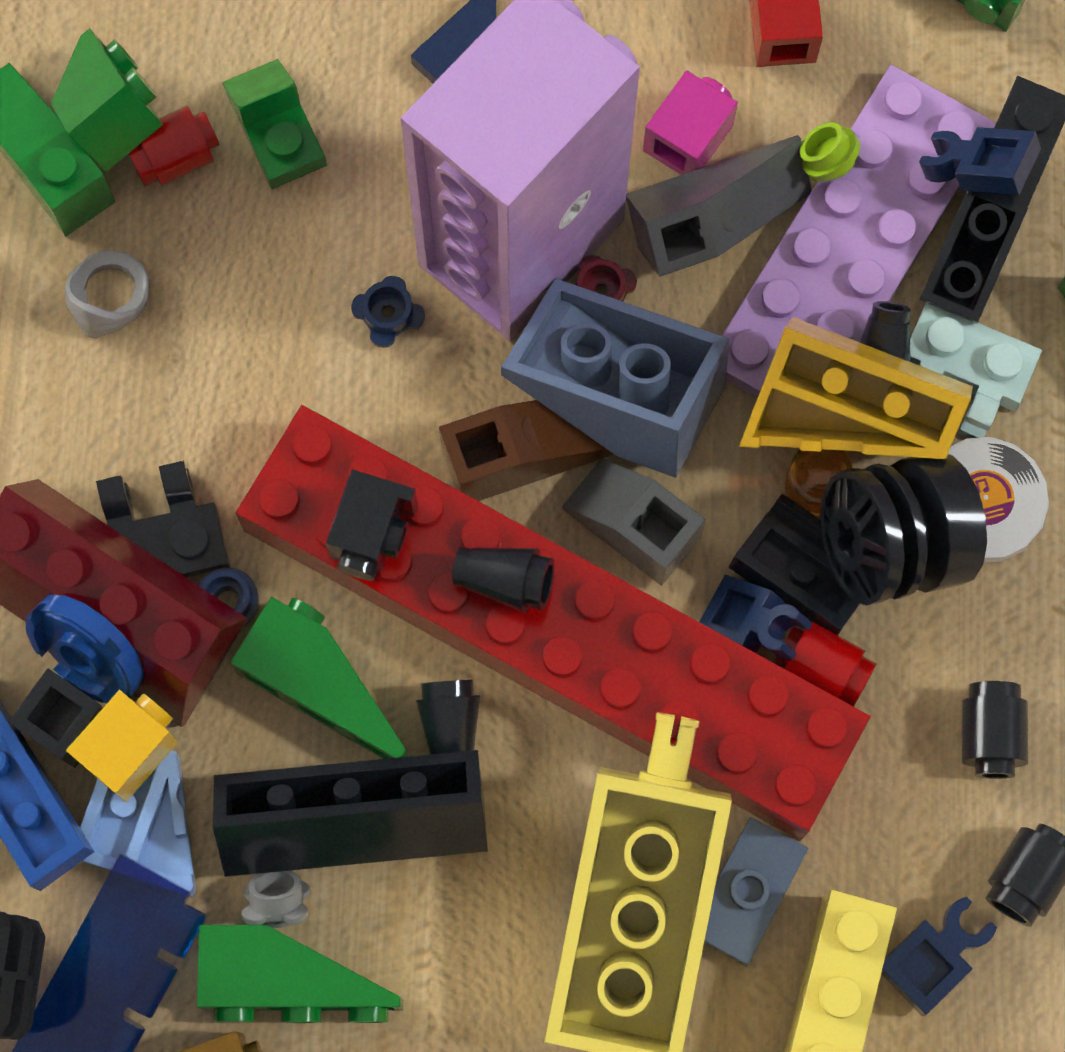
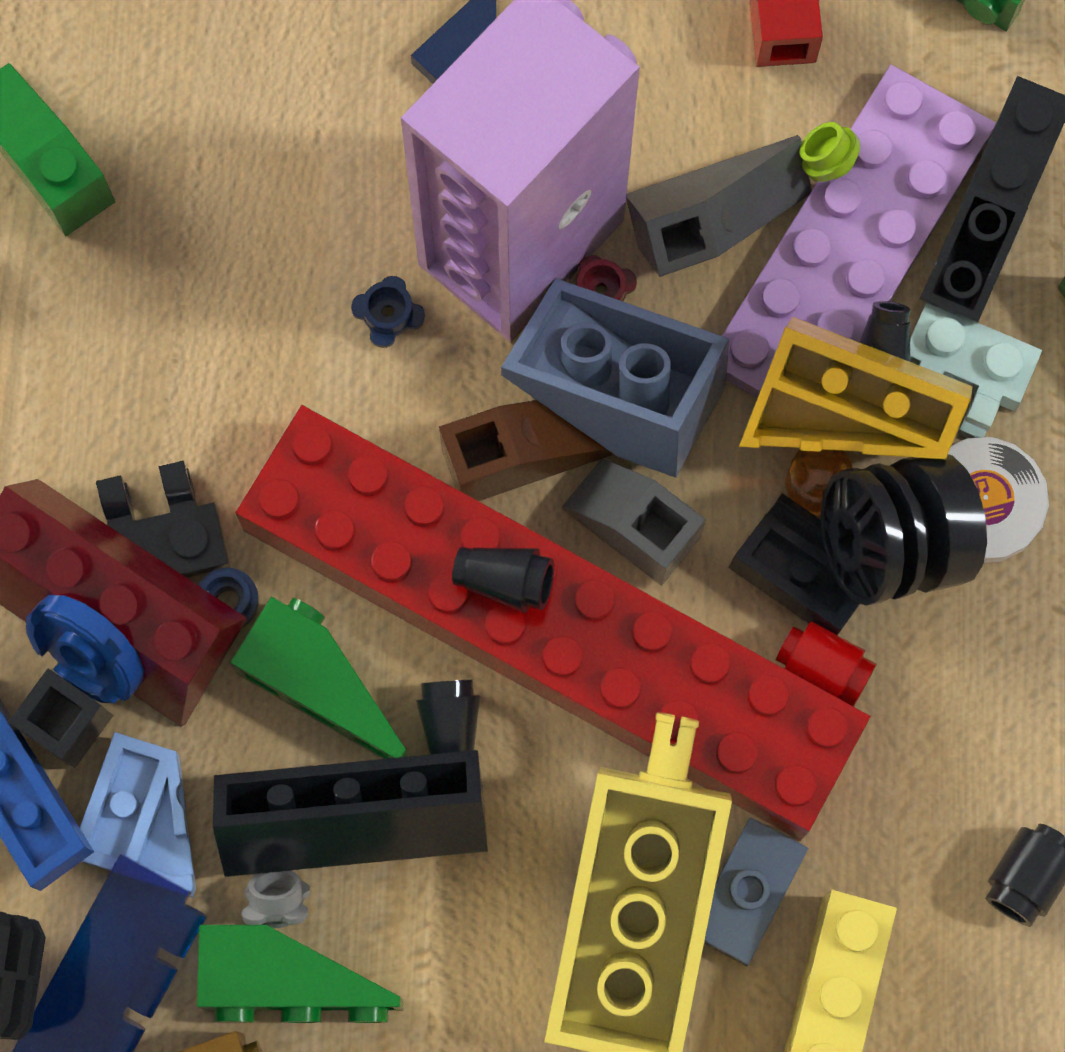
(94, 320): light grey piece -> none
(105, 101): green slope -> none
(124, 743): yellow brick -> none
(175, 147): red brick -> none
(275, 123): green slope -> none
(370, 524): black brick -> none
(690, 123): dark pink brick -> none
(753, 616): dark blue plate -> none
(929, 962): dark blue plate -> none
(987, 163): dark blue plate -> none
(995, 729): black brick -> none

